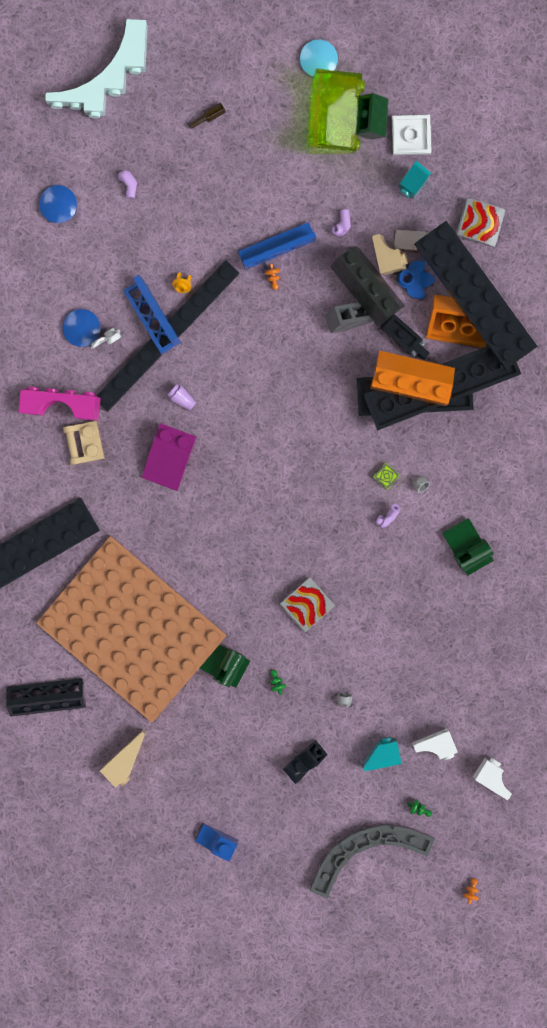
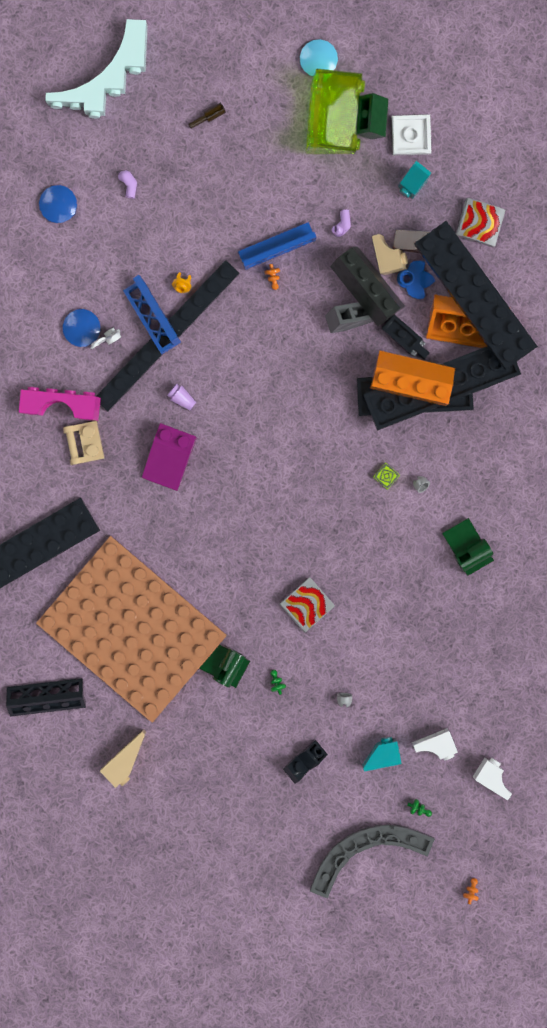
(217, 842): blue arch -> none
(391, 515): lavender arm -> none

